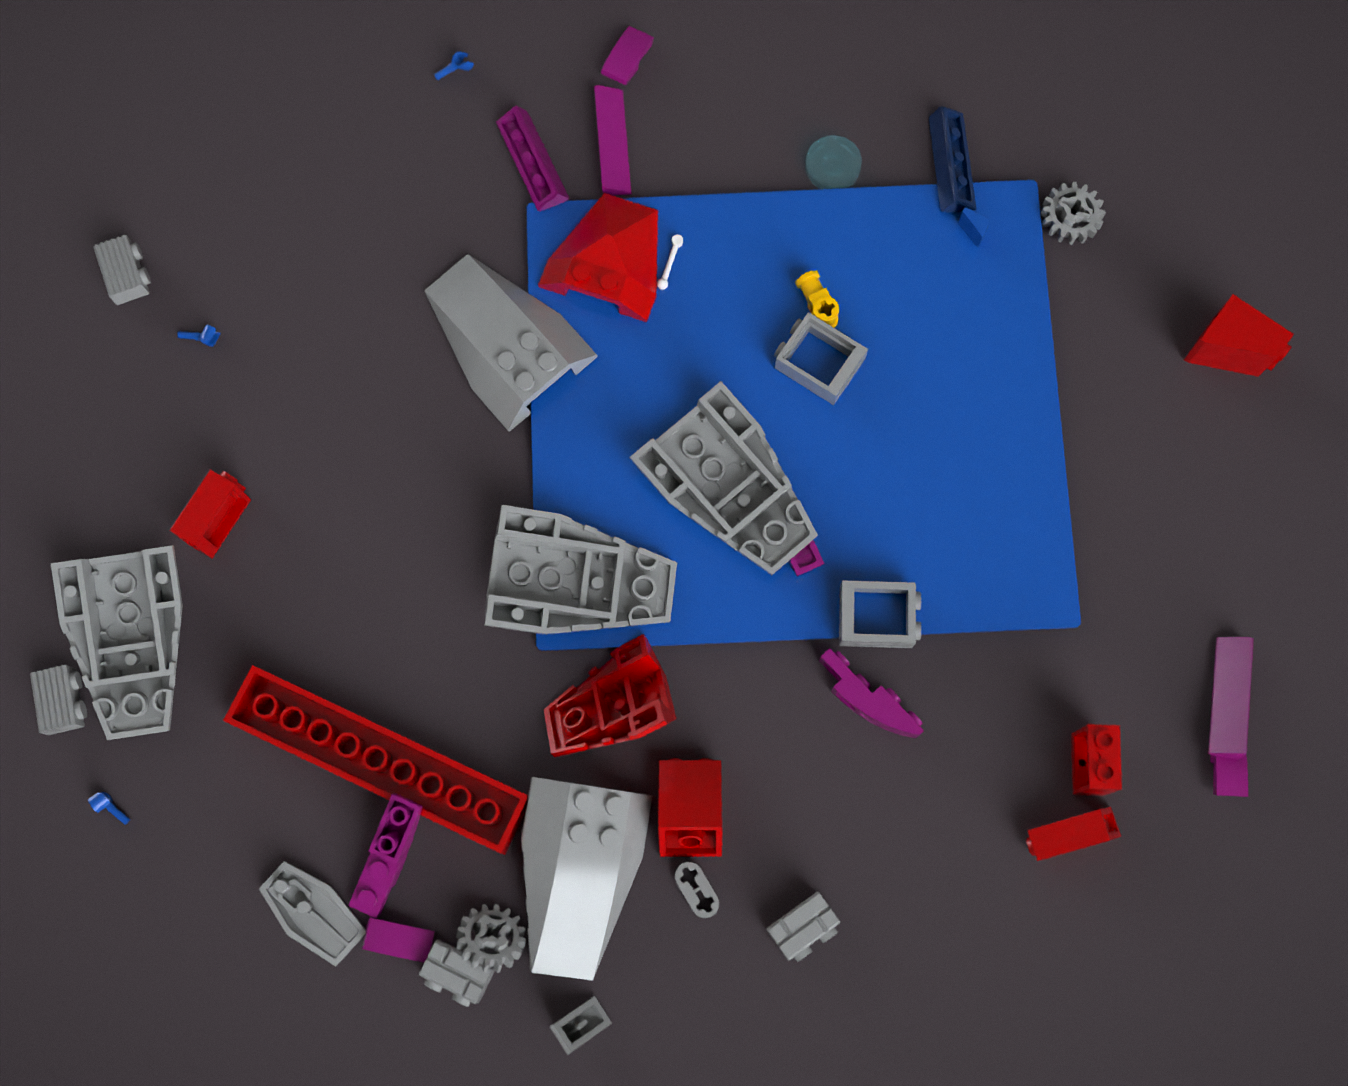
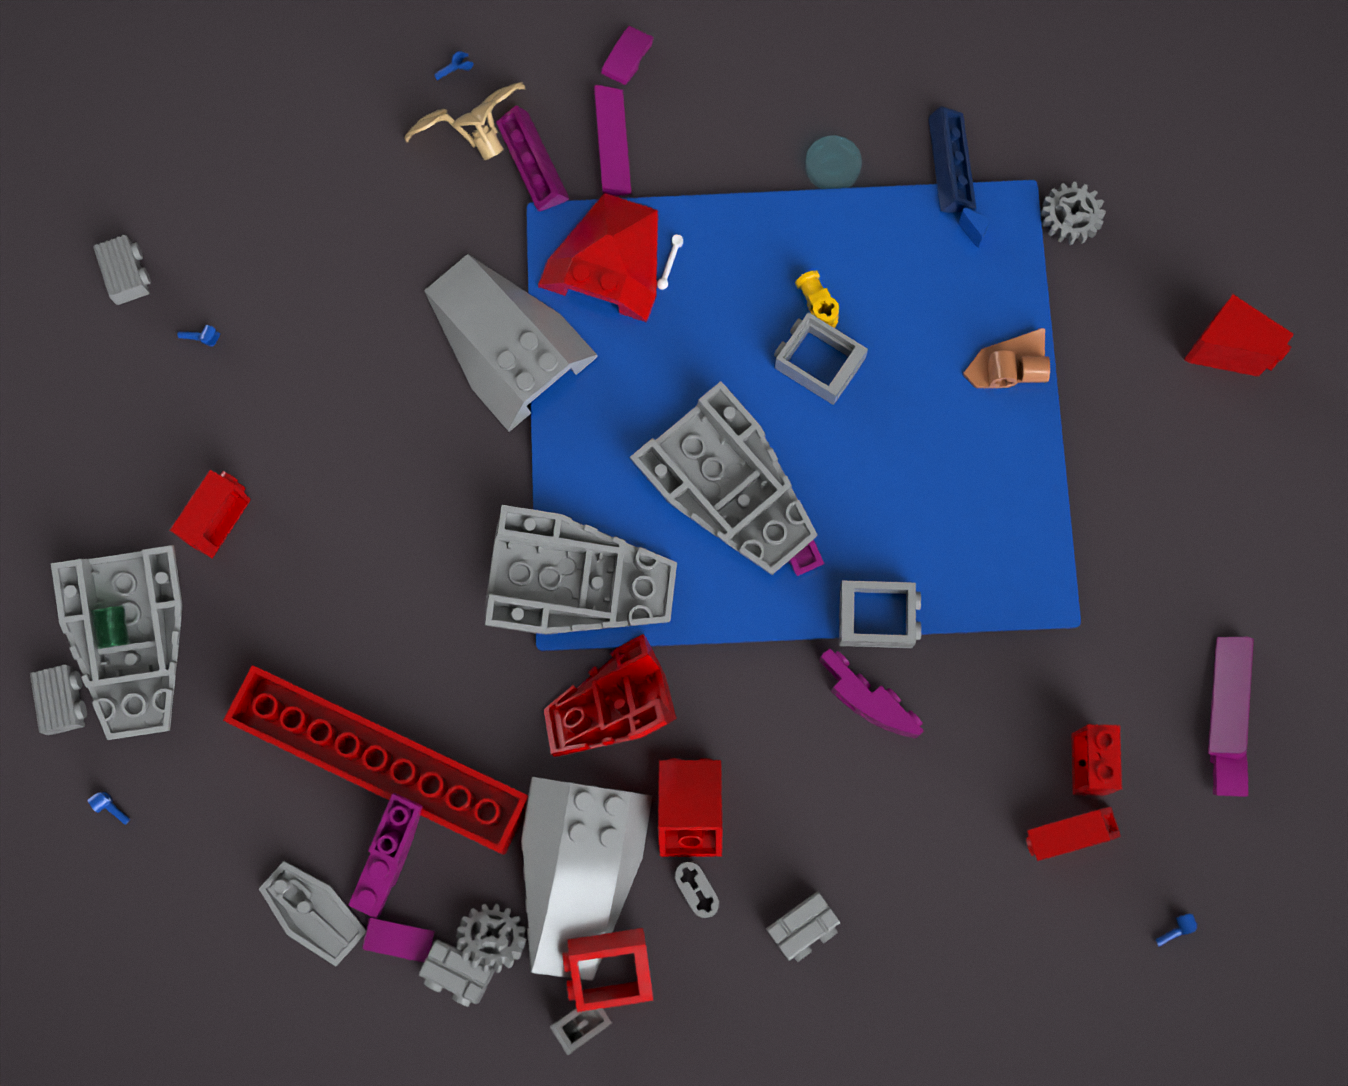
(110, 626): none -> clear green piece
(484, 138): none -> tan plant
(606, 946): none -> red window
(1011, 363): none -> nougat panel
(1186, 926): none -> blue hand

